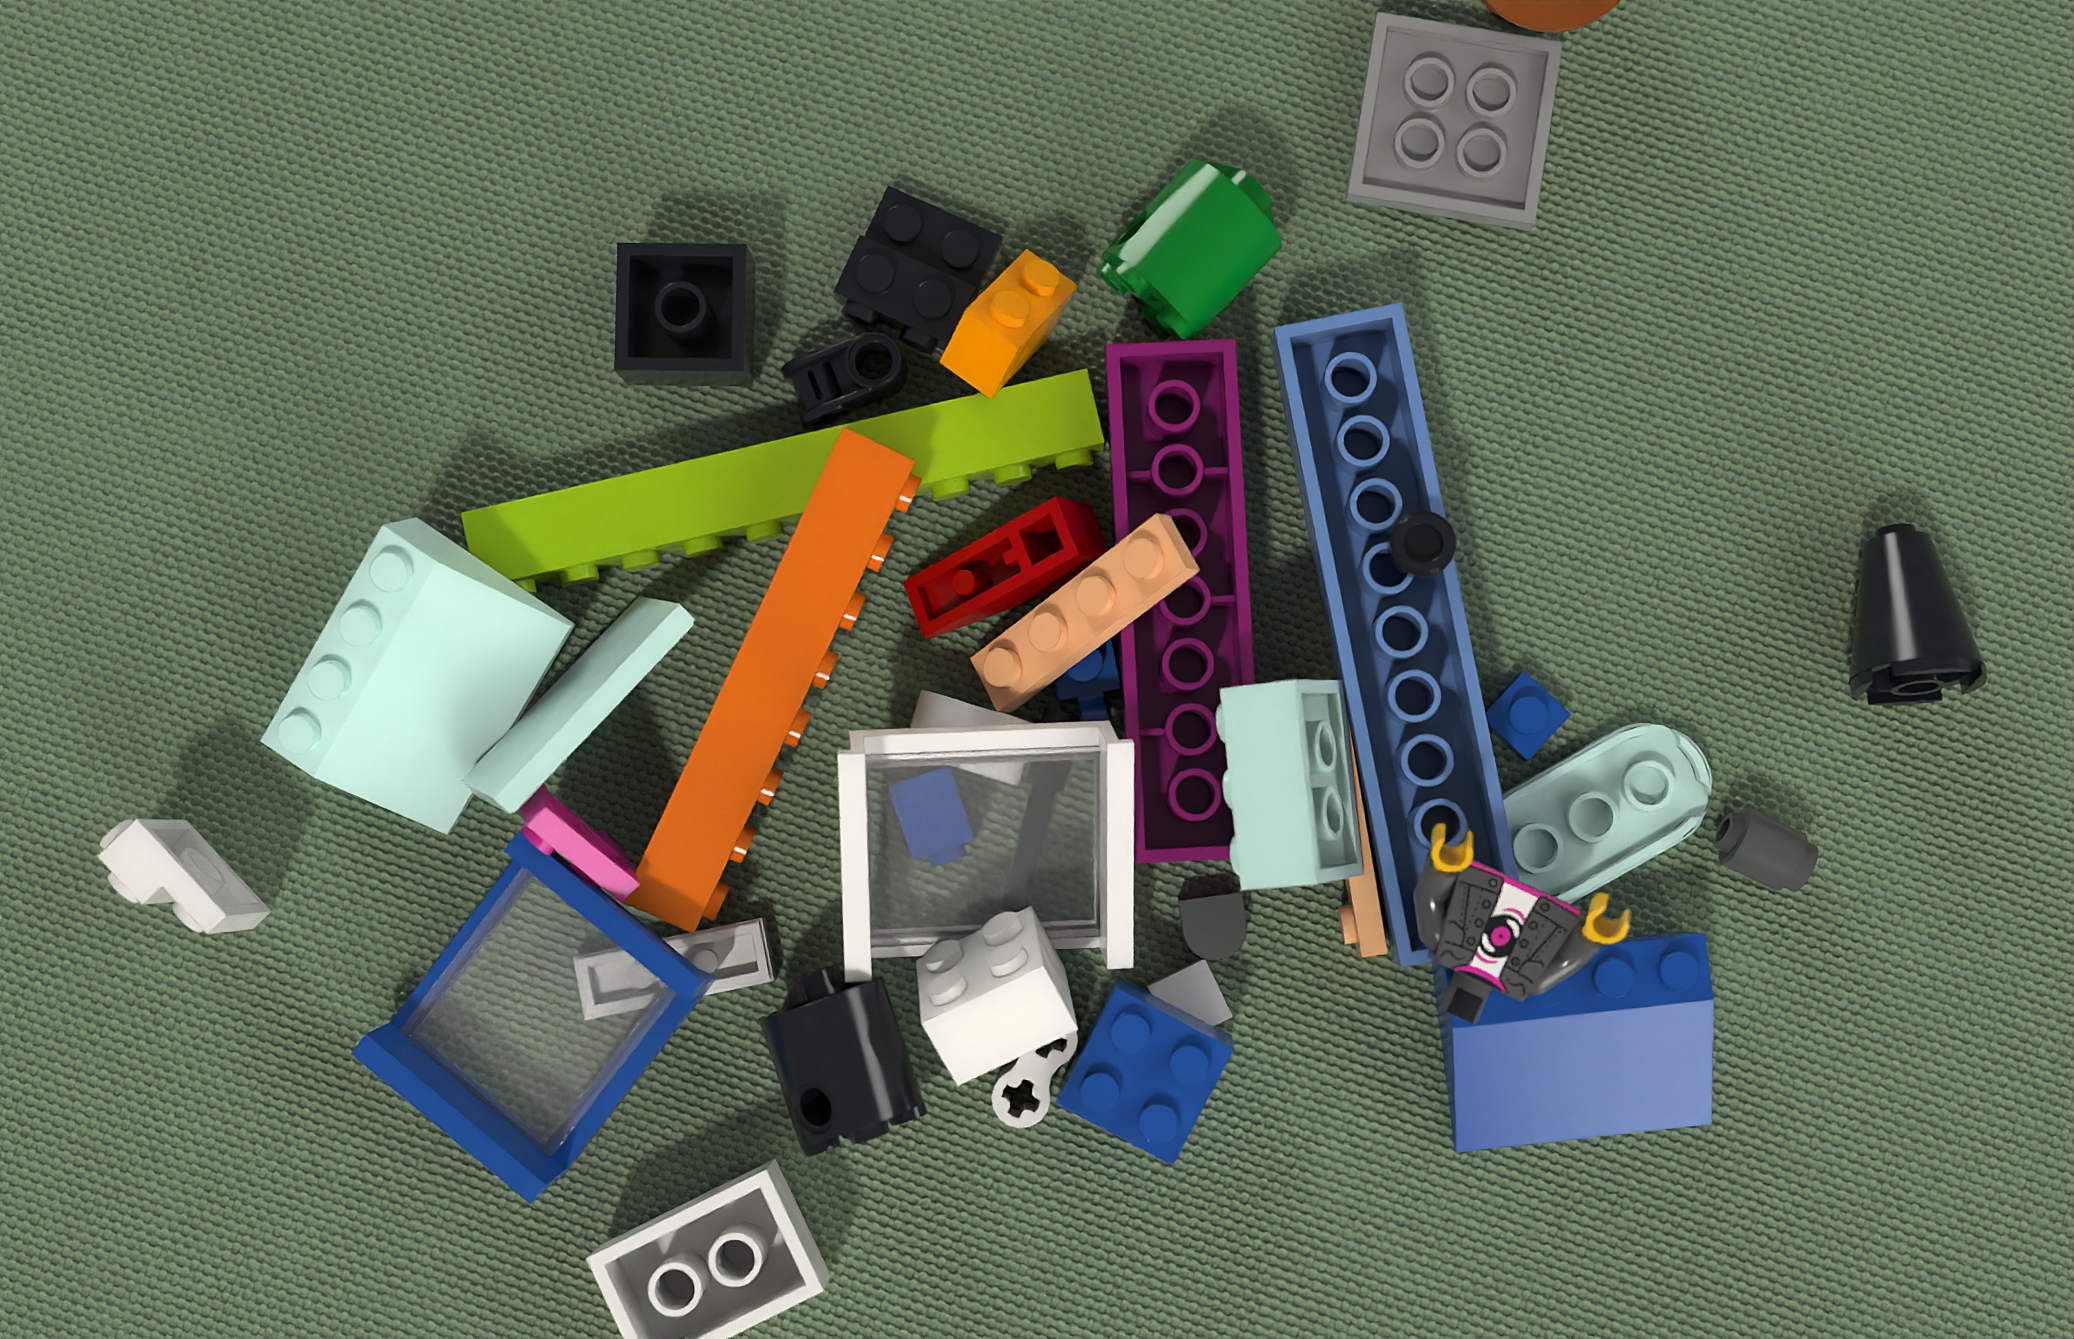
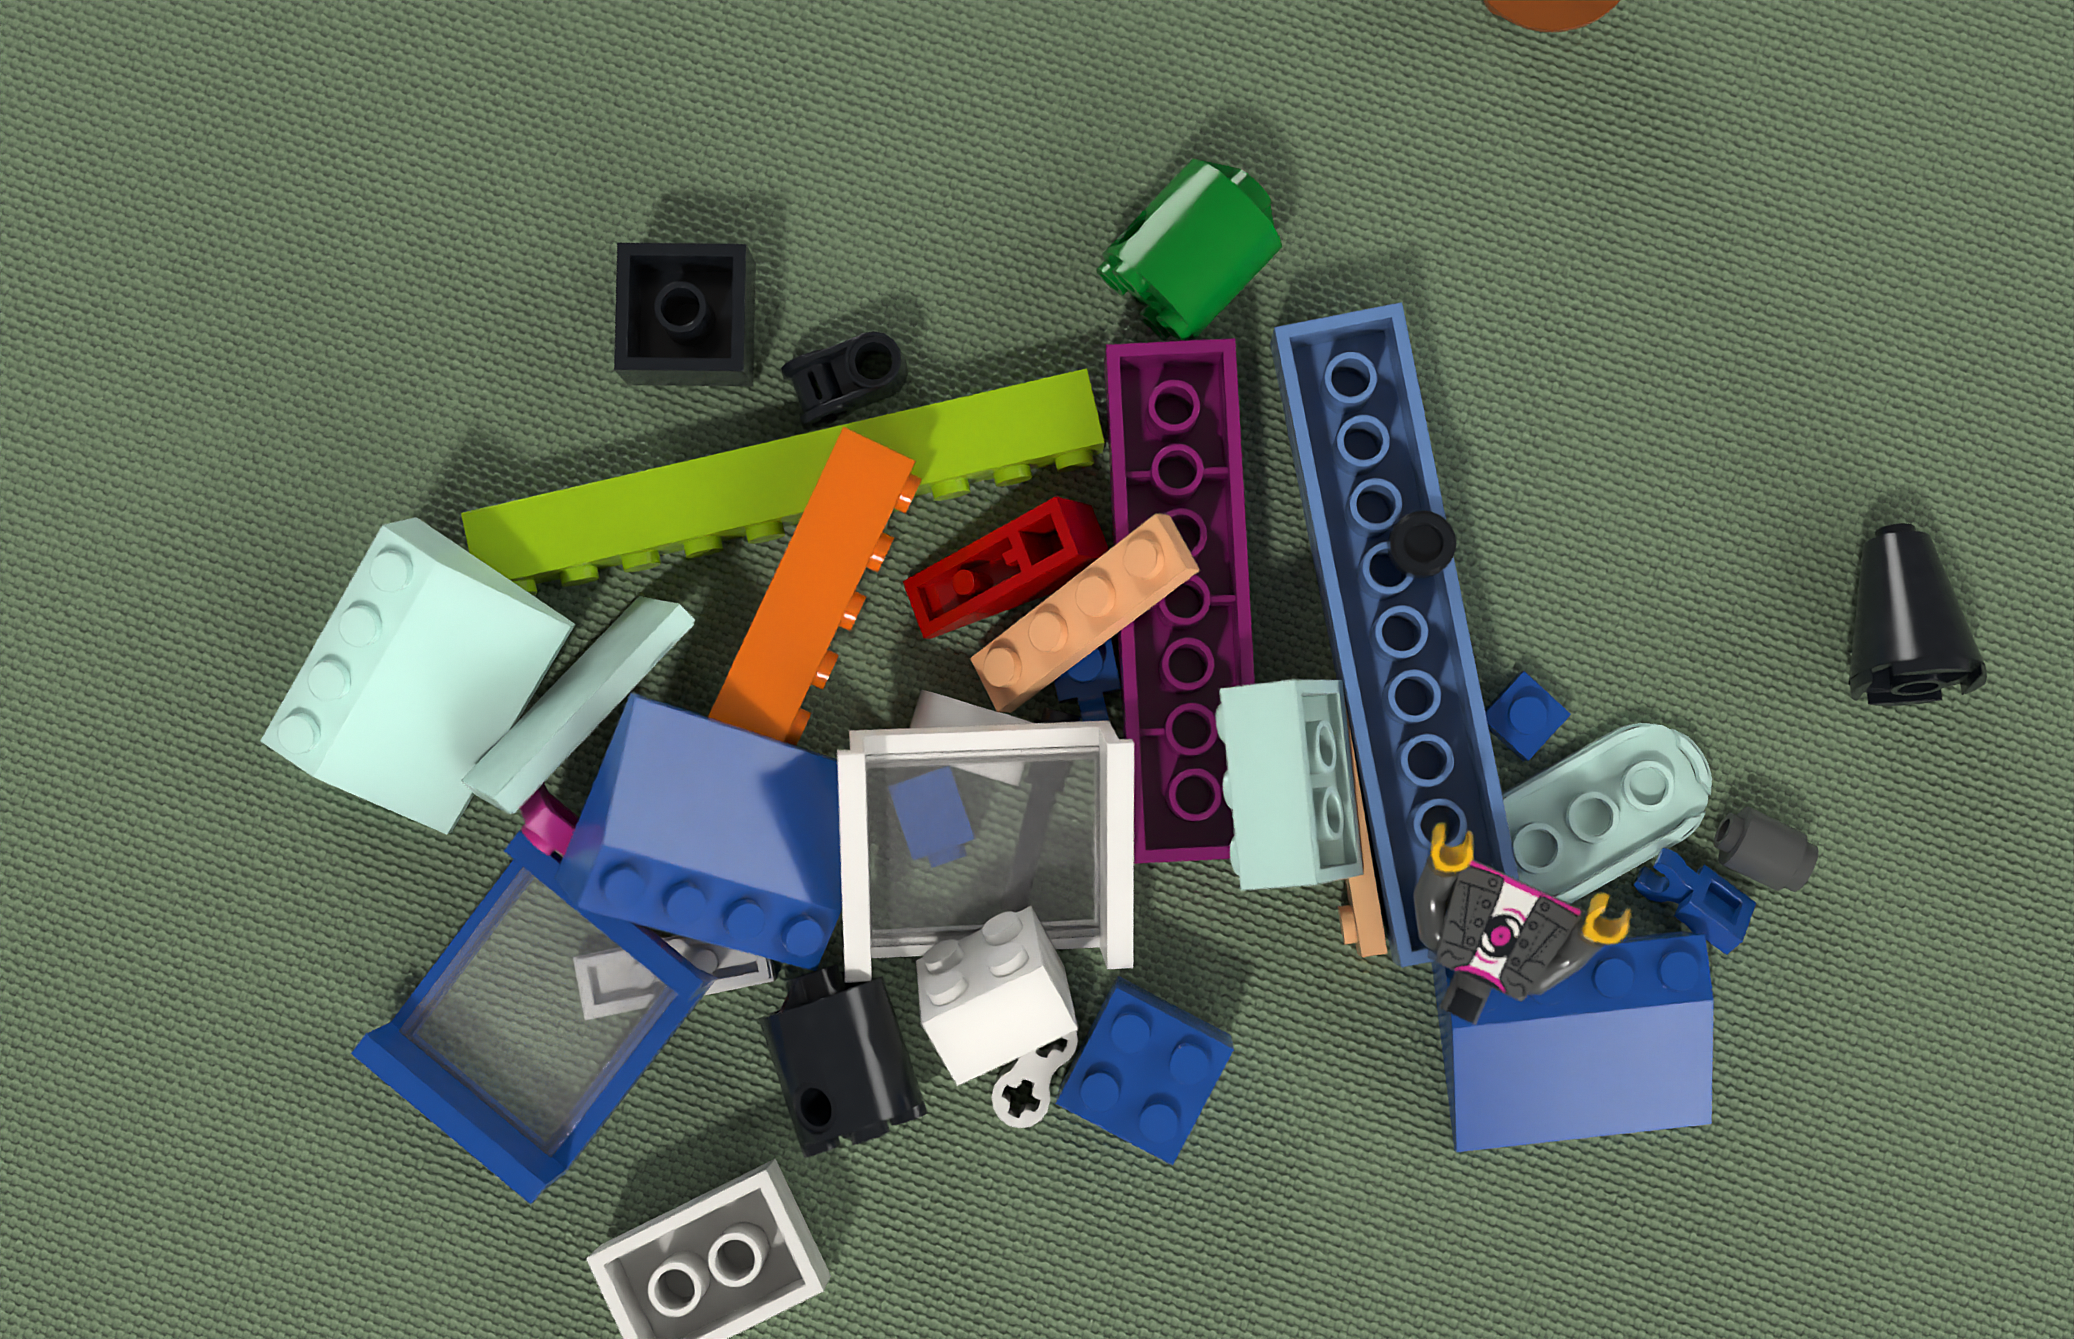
(173, 863): white plate -> none
(711, 835): none -> blue slope
(916, 270): black plate -> none
(1008, 323): light orange brick -> none
(1194, 992): white tile -> none
(1213, 924): dark grey tile -> none
(1454, 121): light grey plate -> none
(1703, 899): none -> blue plate

